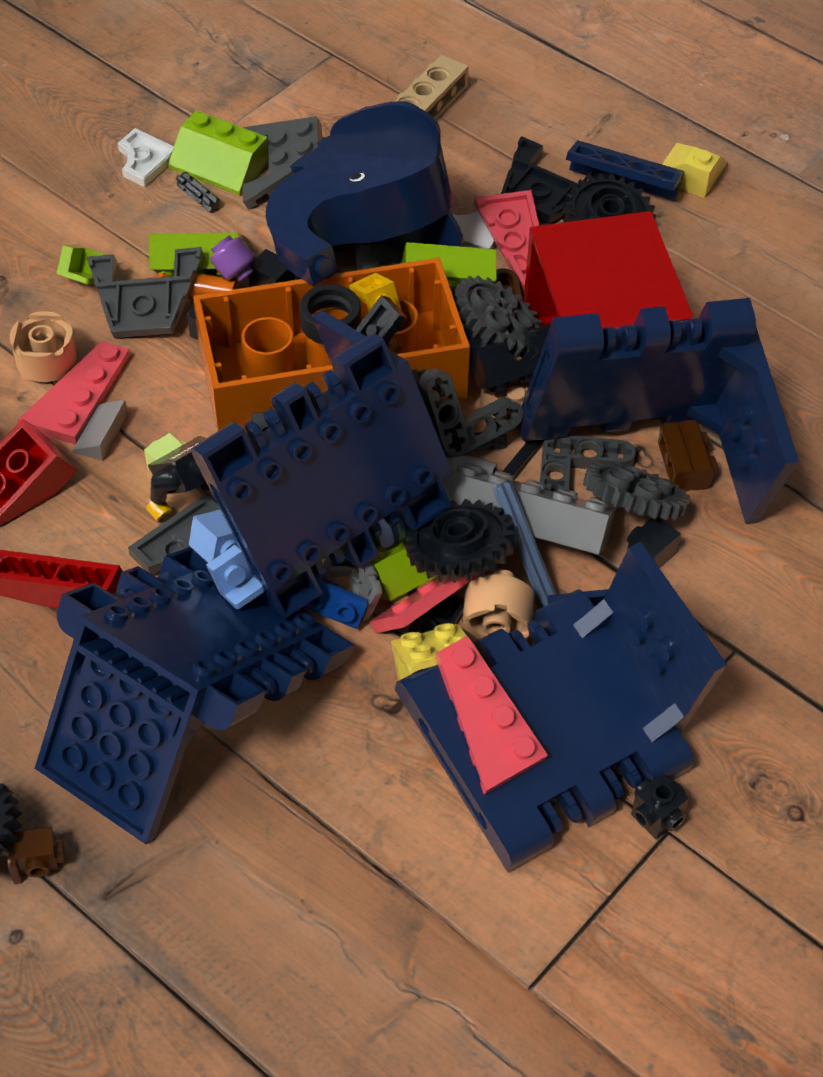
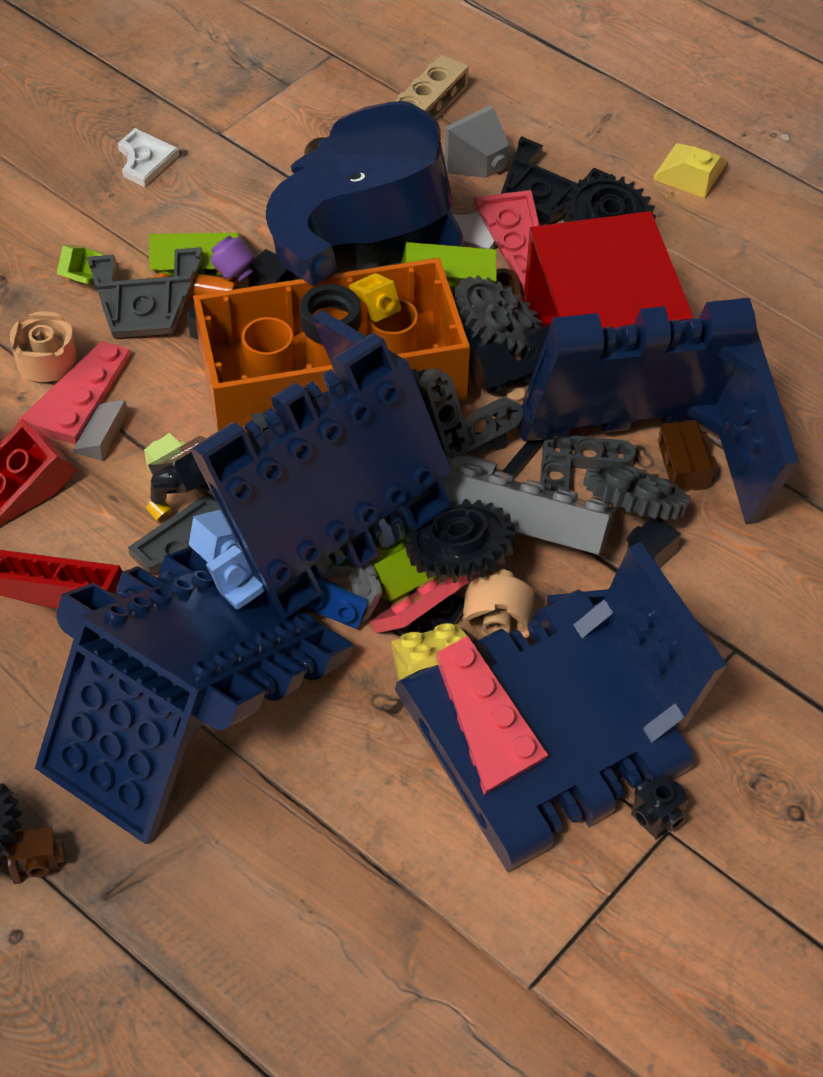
(198, 192): black axle -> none
(219, 152): lime slope -> none
(286, 144): dark grey wing -> none
(383, 320): black slope -> none
(476, 145): none -> light grey slope
(525, 543): sand blue axle -> none
(650, 176): dark blue fence -> none

